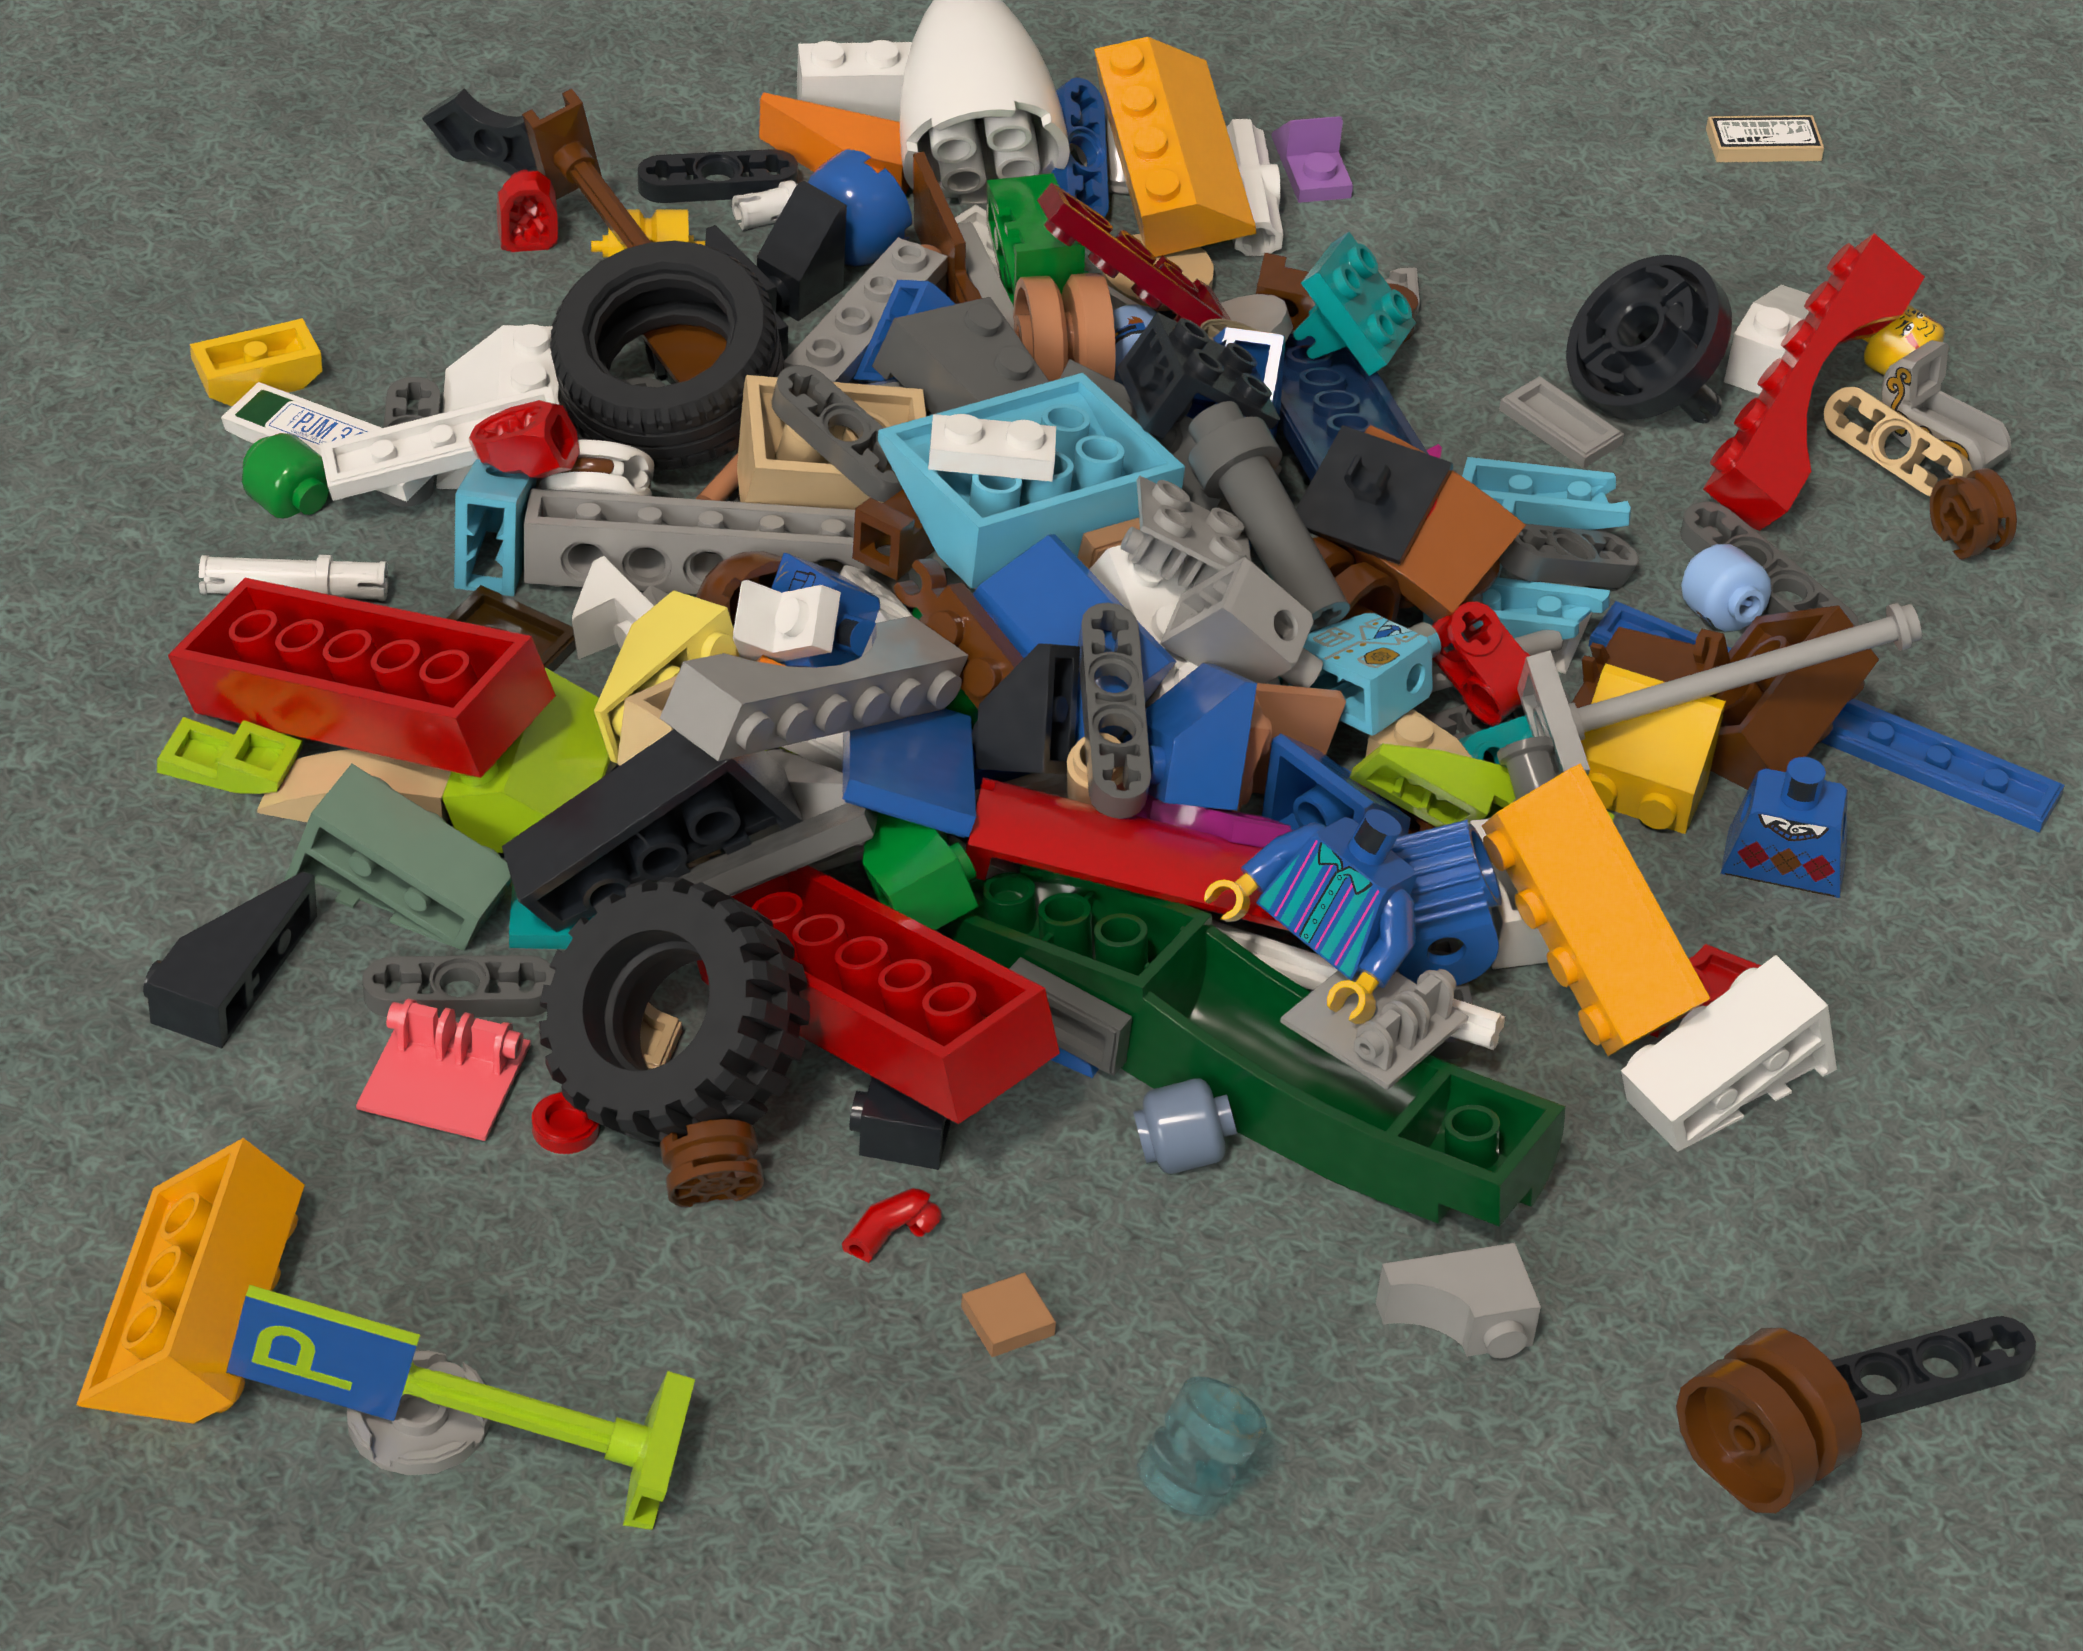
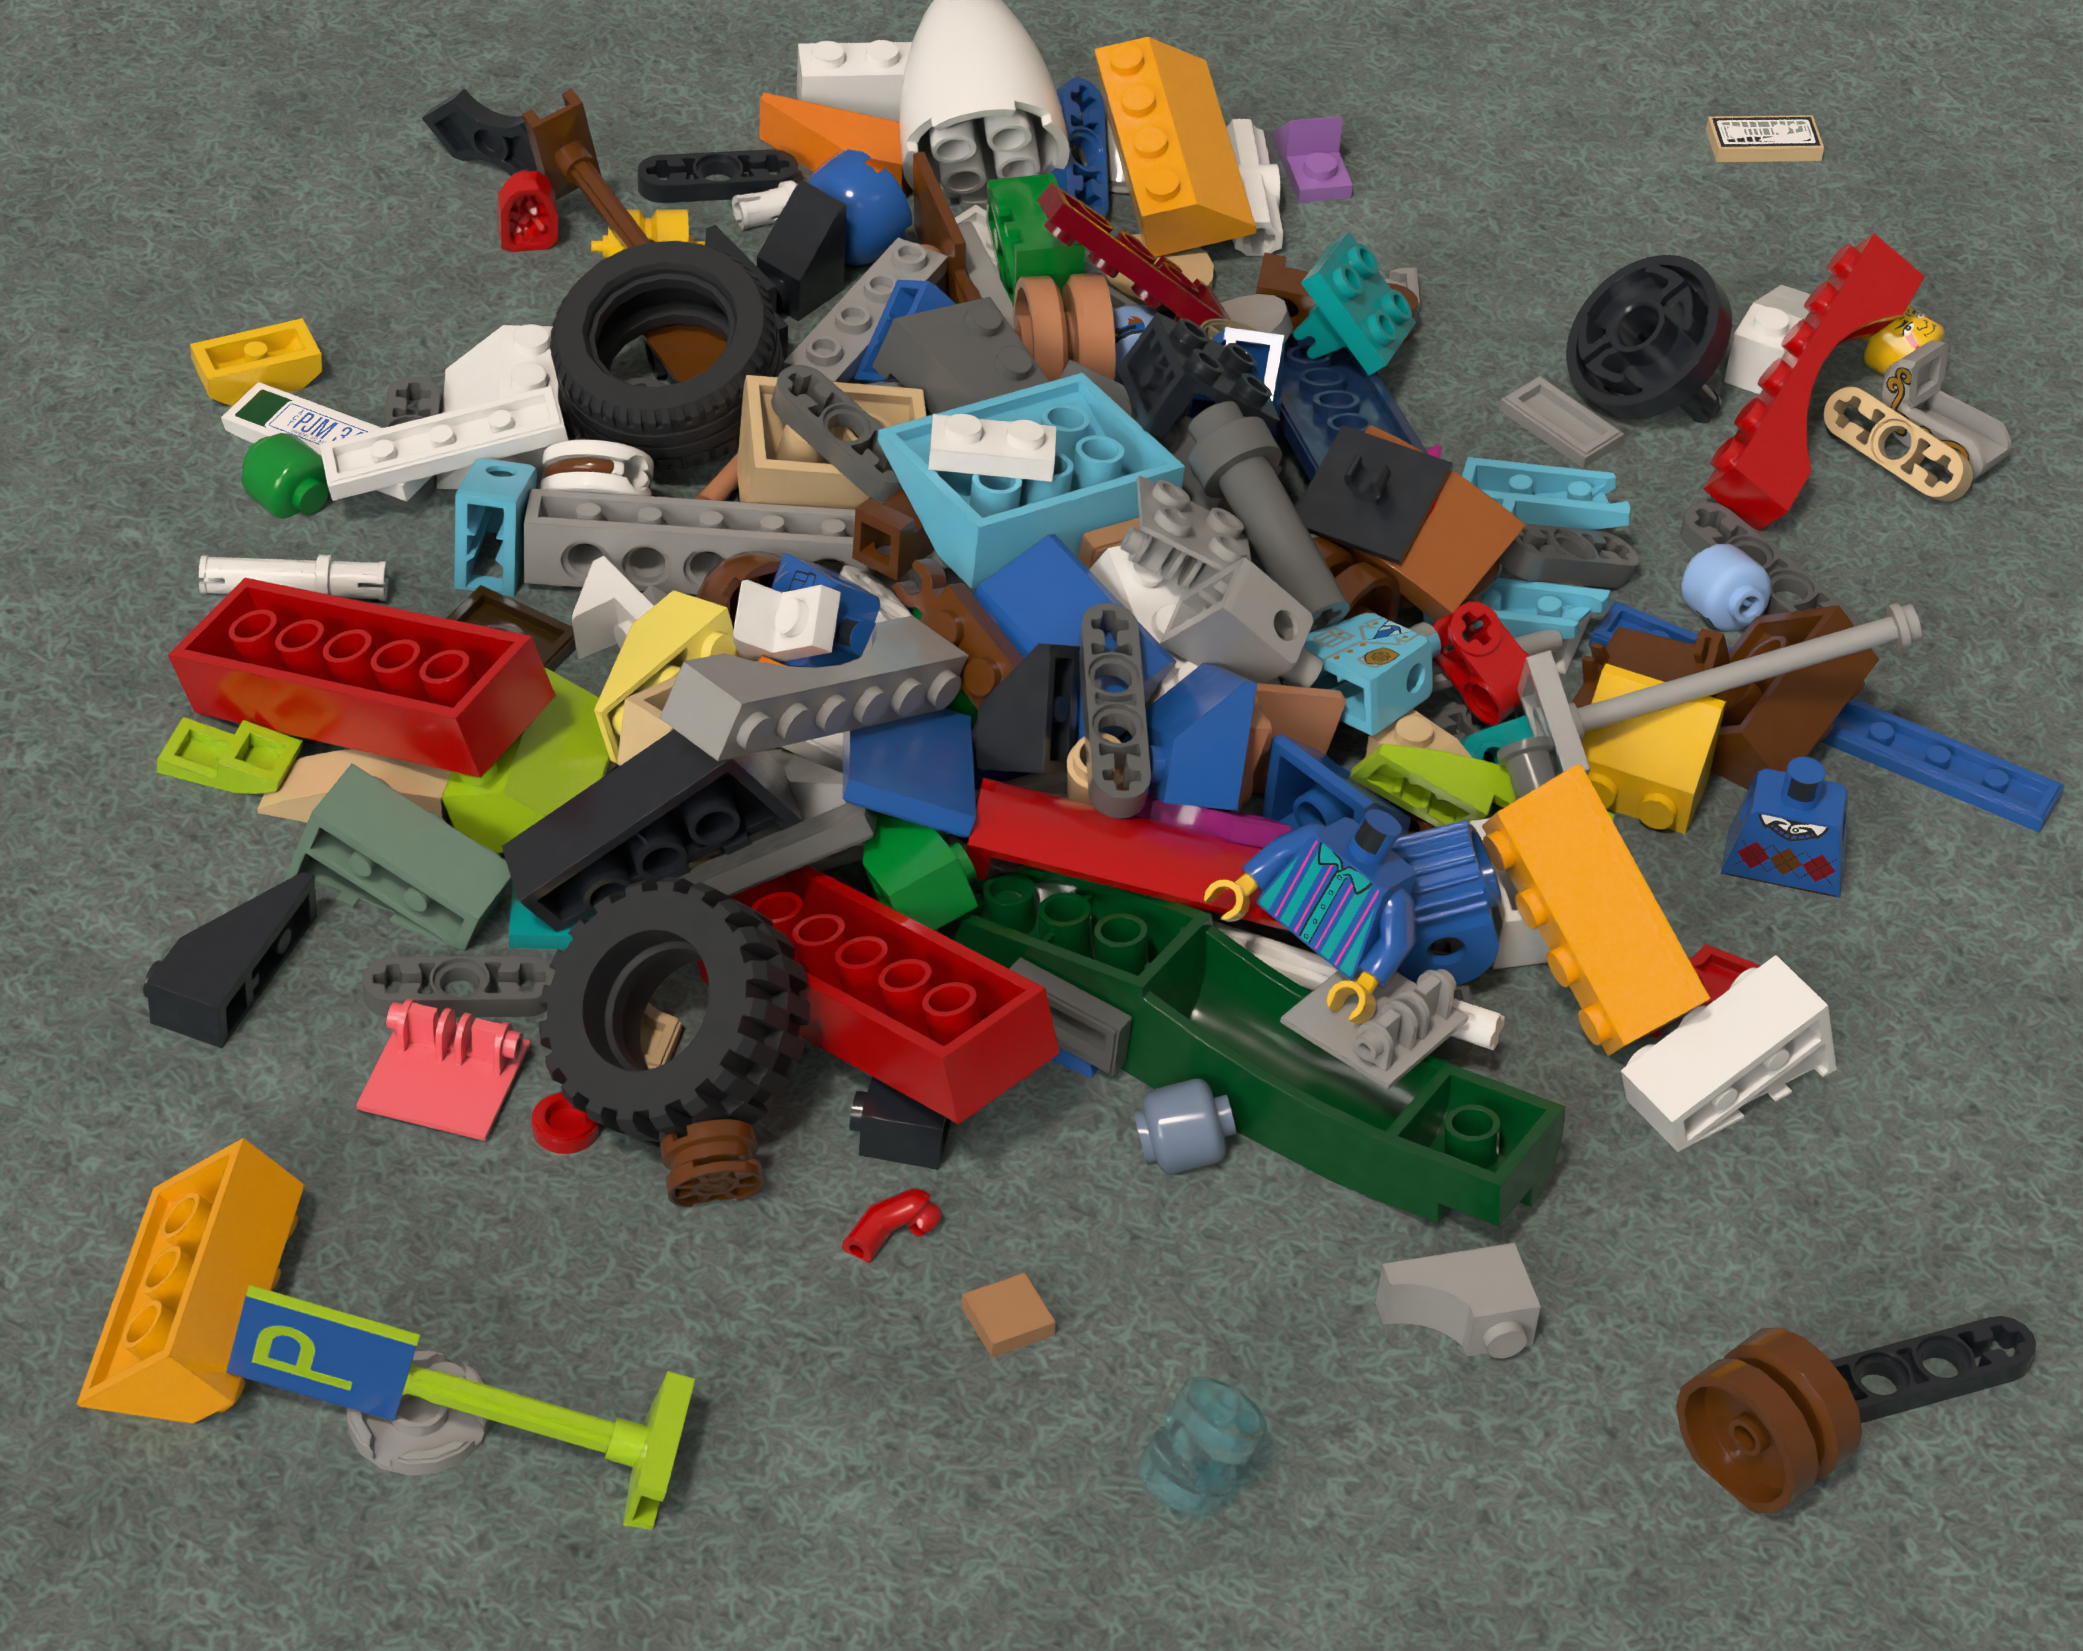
(527, 440): red rock -> none
(1972, 512): reddish brown wheel -> none

